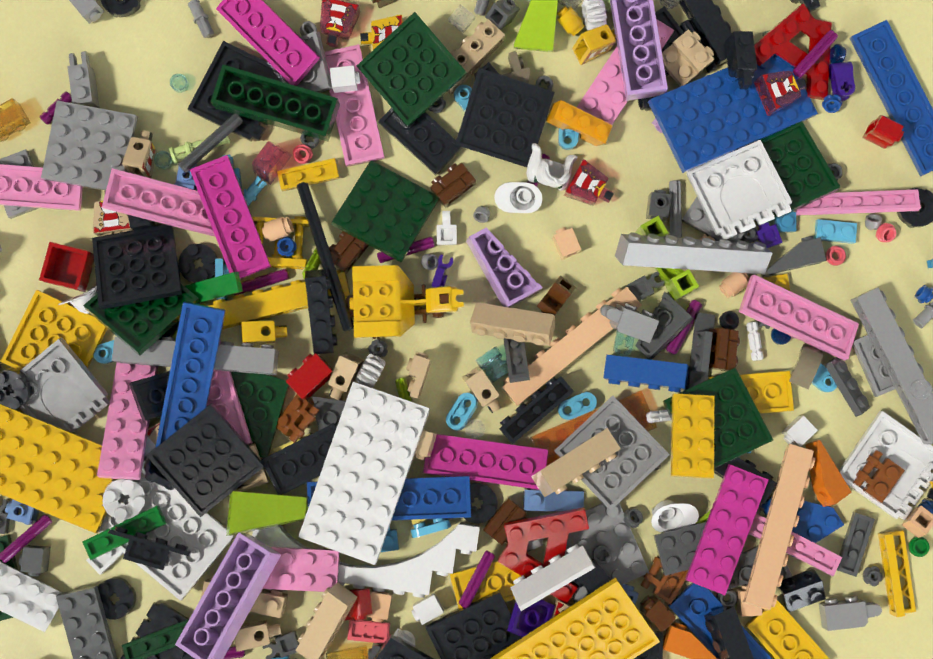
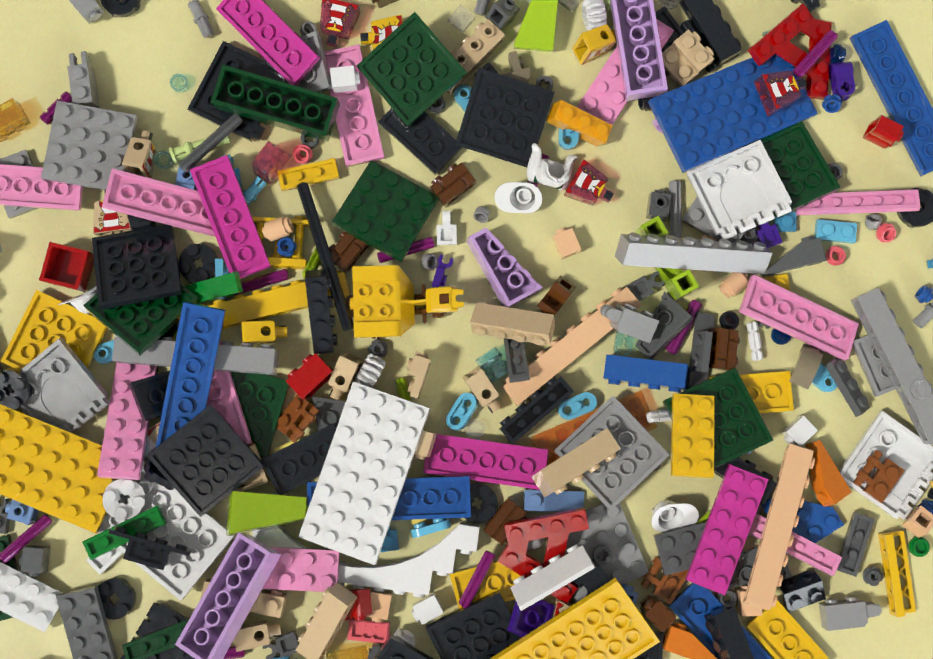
(570, 20): yellow brick -> none
(636, 514): dark grey plate -> none
(741, 57): black hinge -> none

